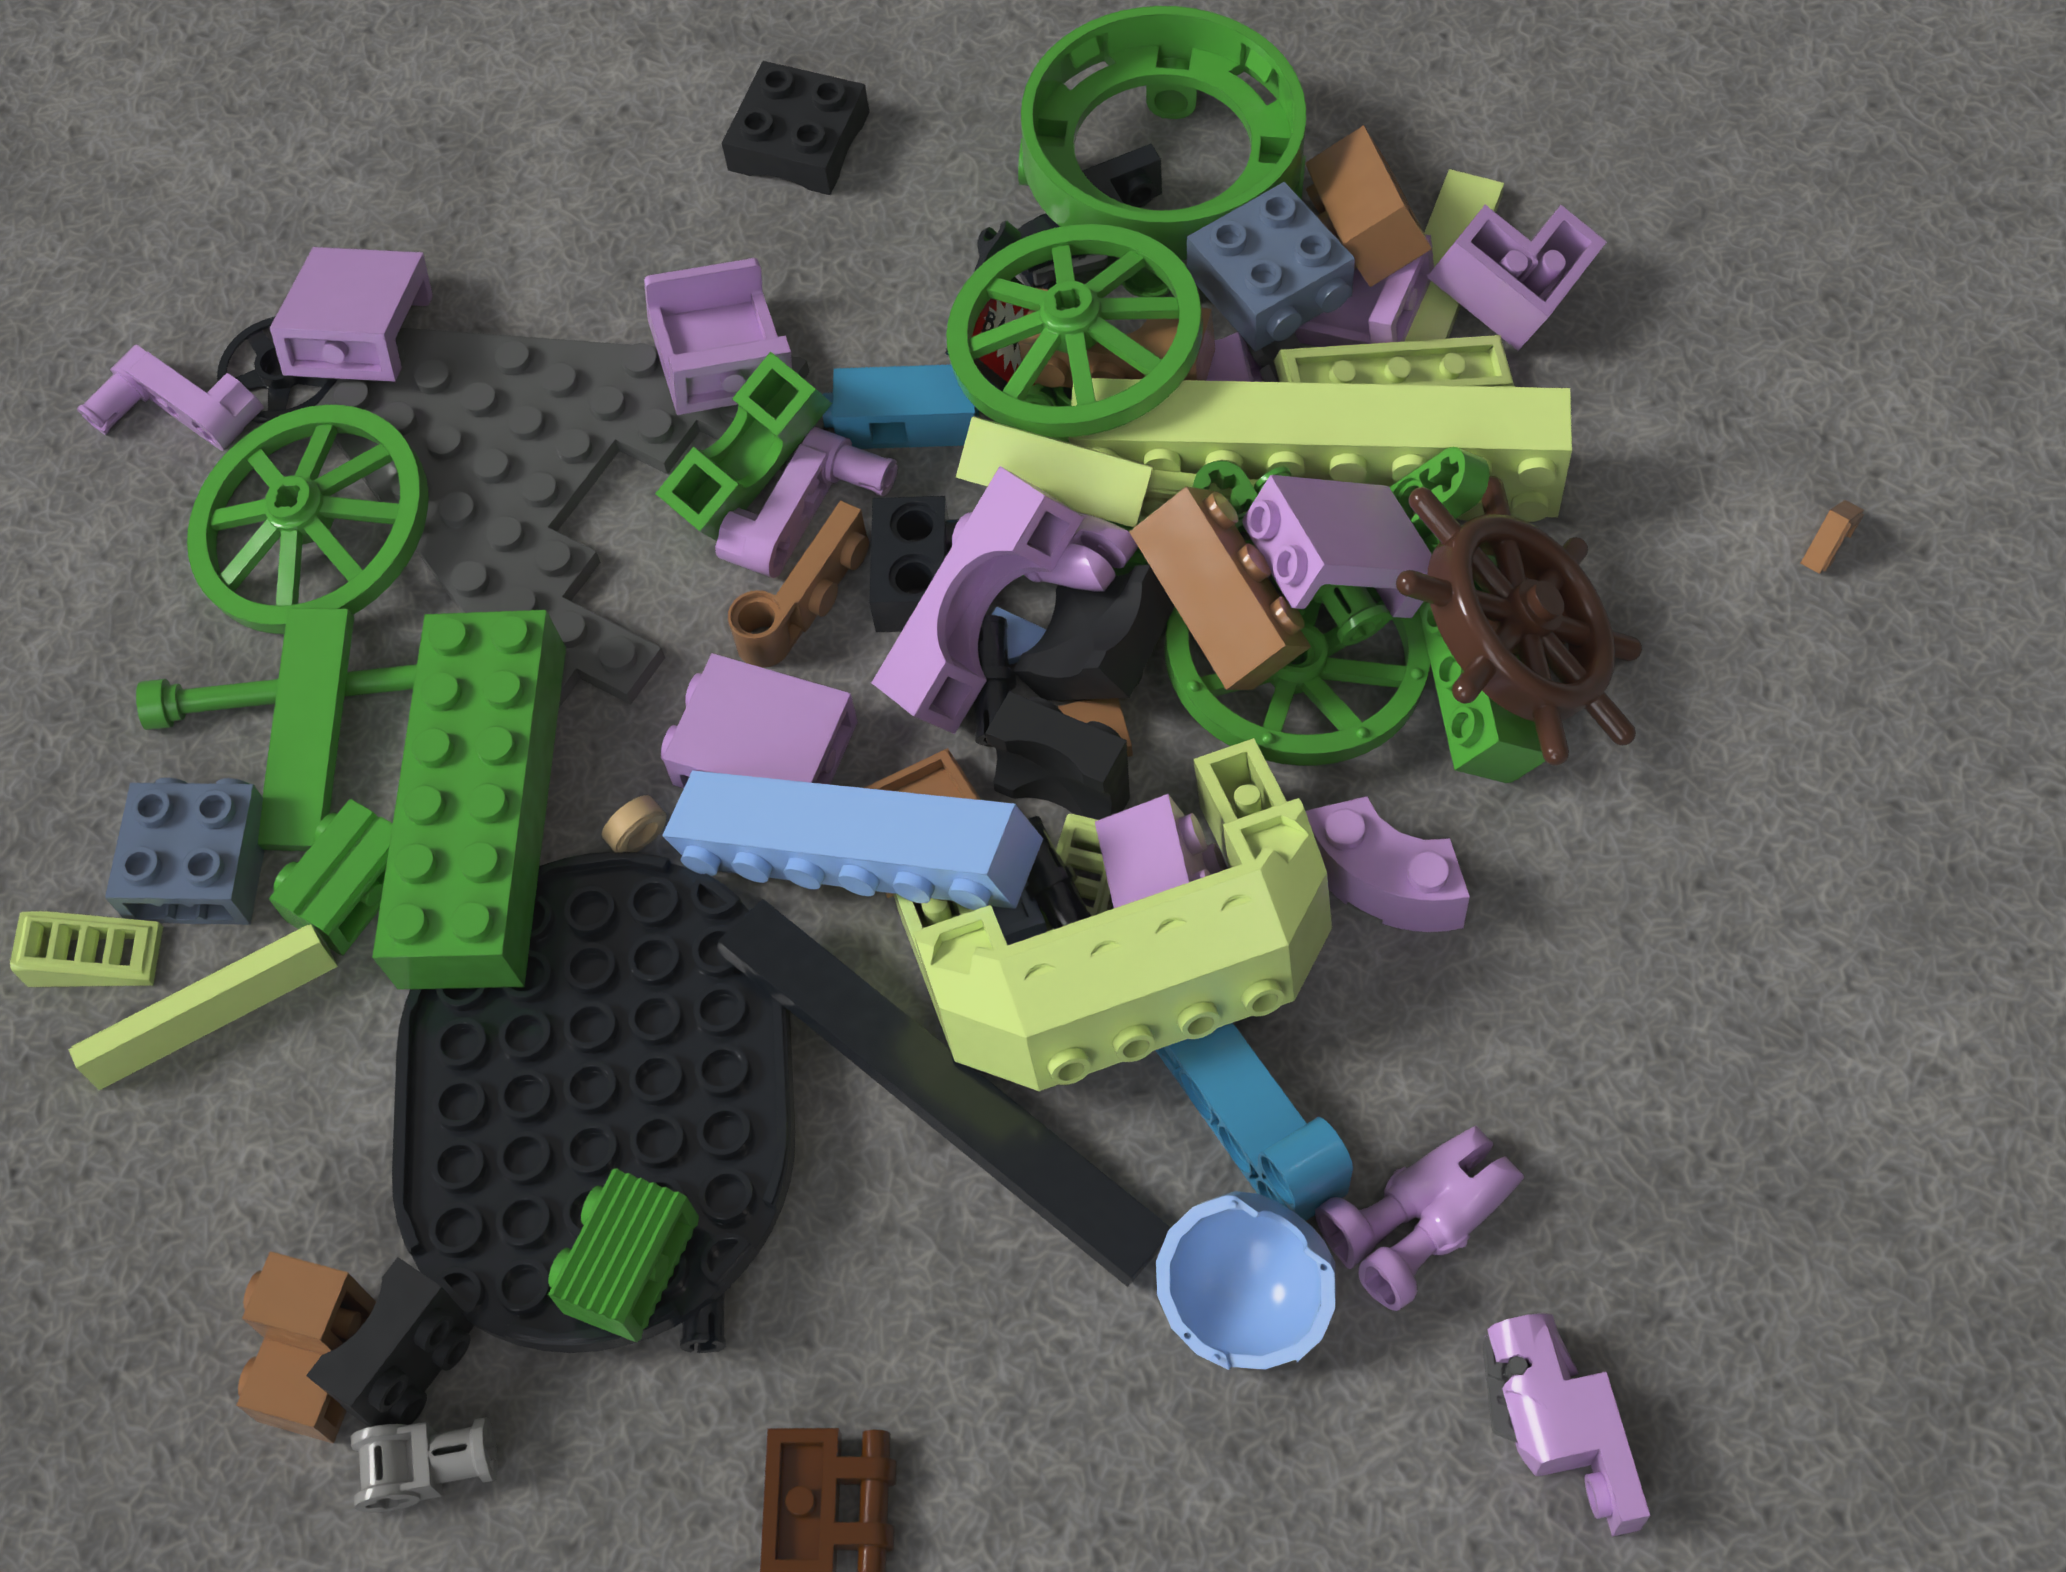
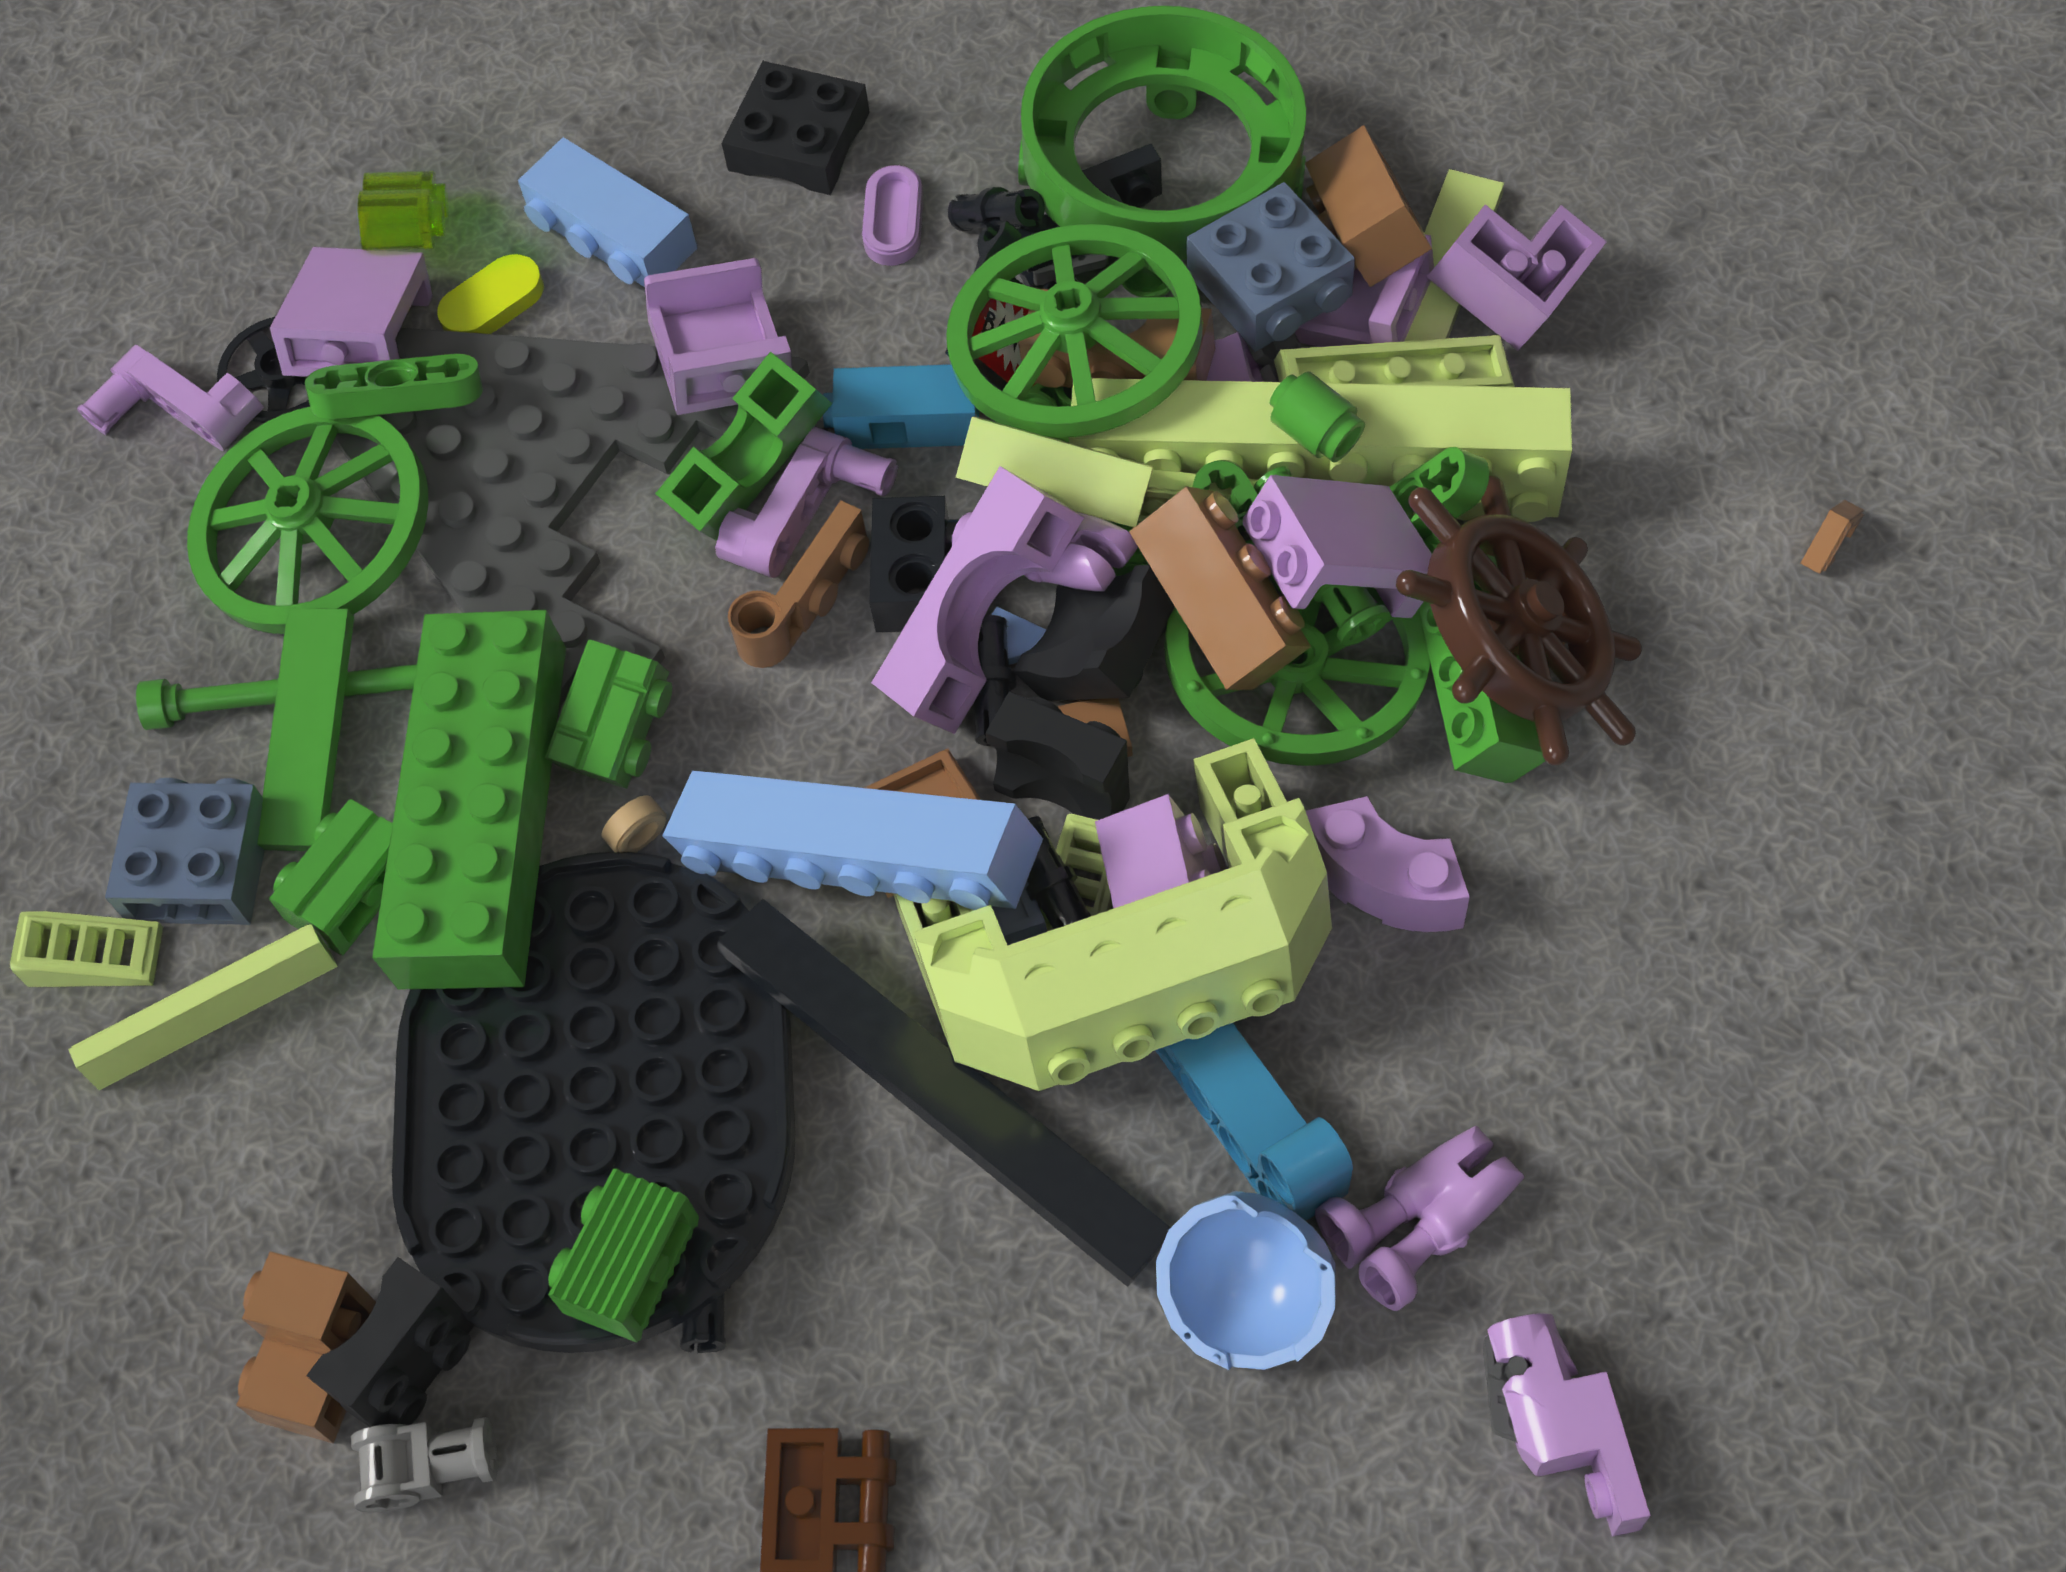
(394, 386): none -> bright green beam
(401, 210): none -> clear neon green brick
(492, 296): none -> neon yellow tile
(606, 214): none -> light blue brick
(610, 714): none -> bright green brick
(758, 725): lavender panel -> none
(892, 215): none -> lavender tile
(995, 206): none -> black pin
(1316, 416): none -> bright green brick

